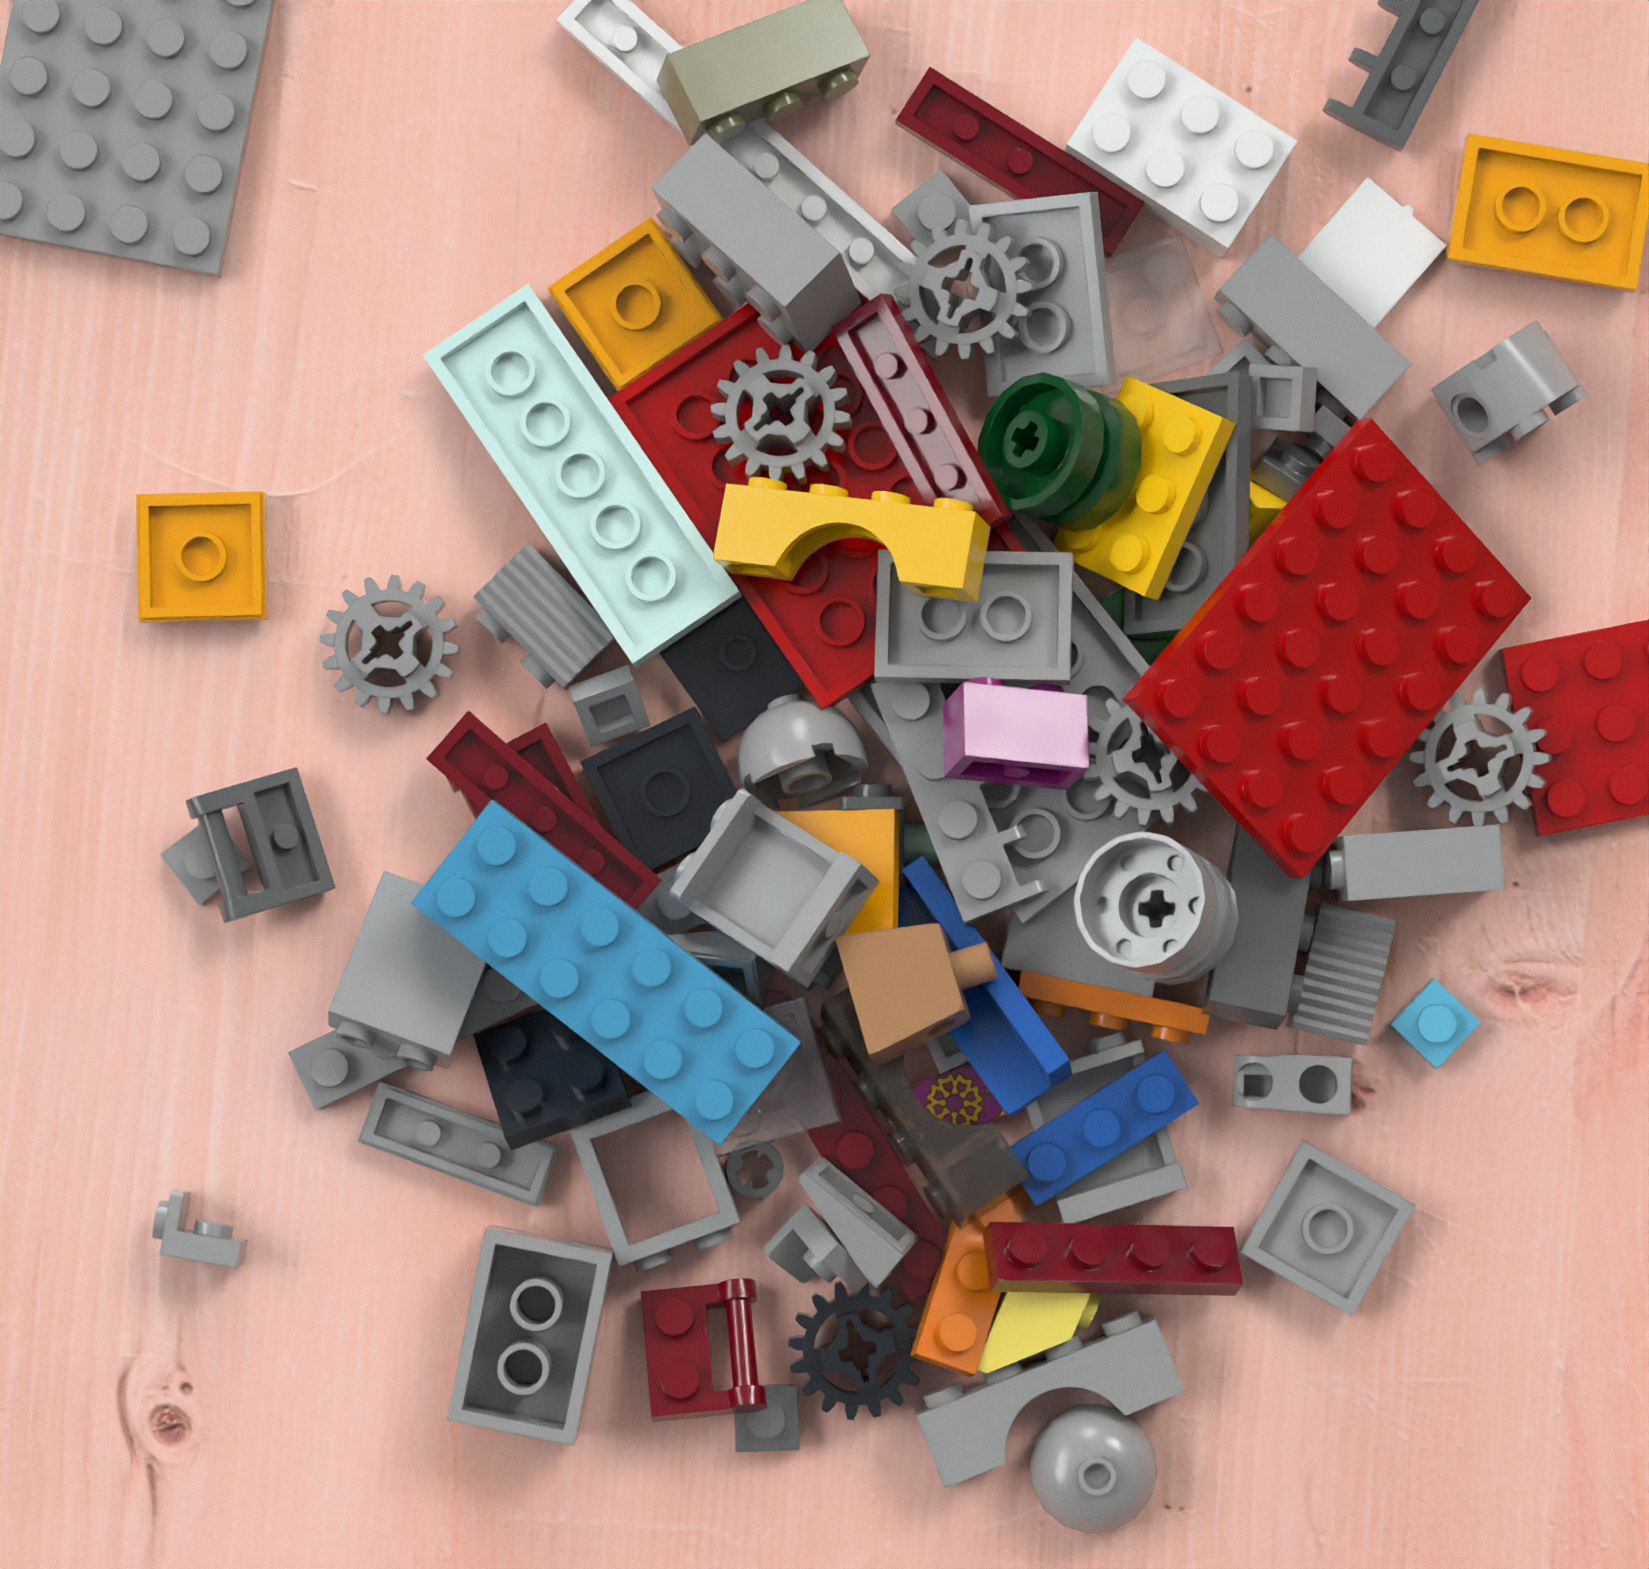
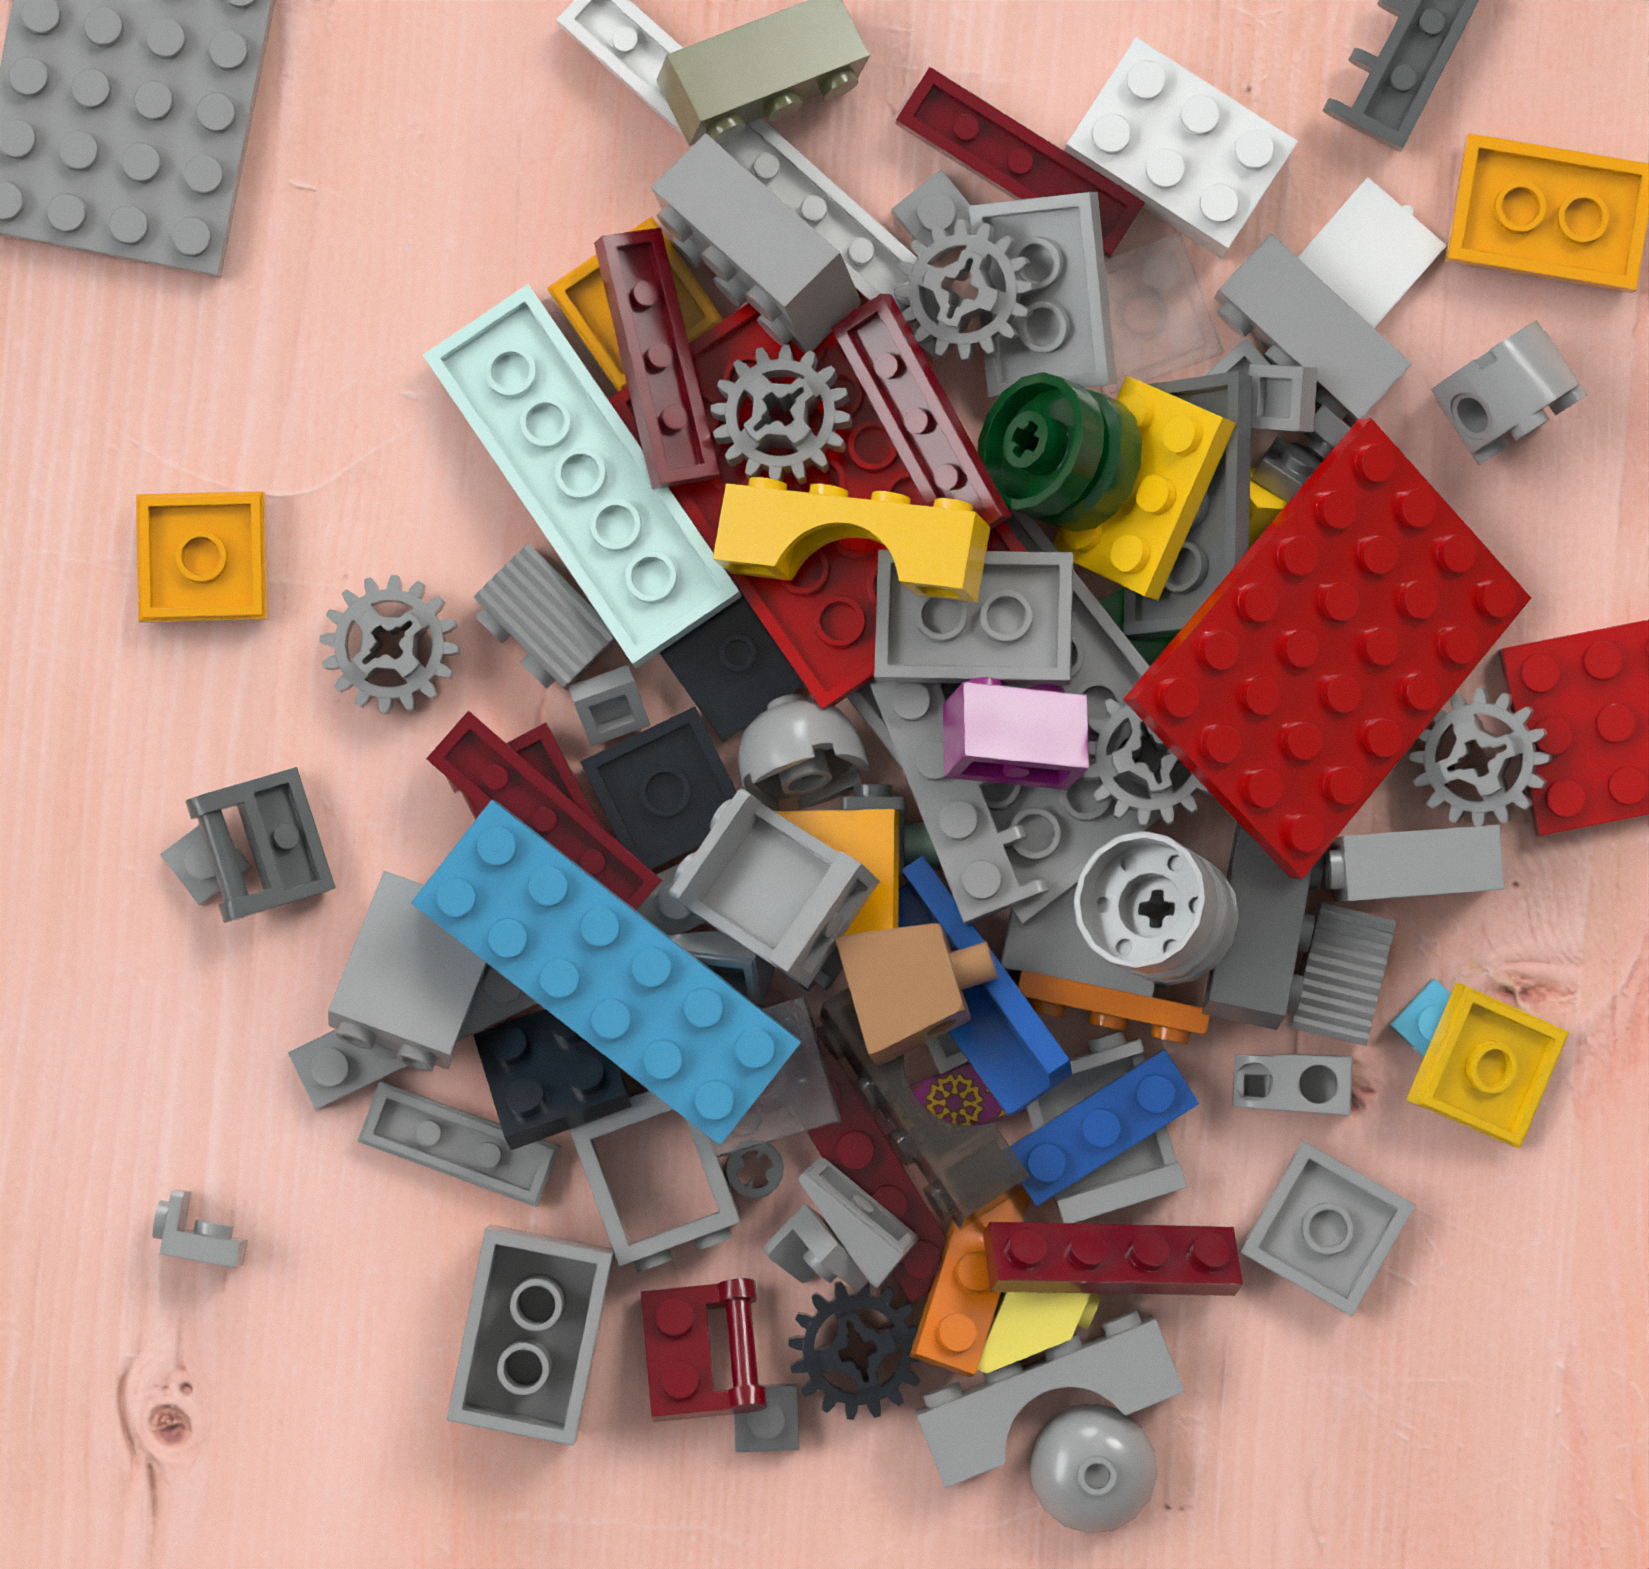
(656, 358): none -> dark red plate
(1487, 1065): none -> yellow tile

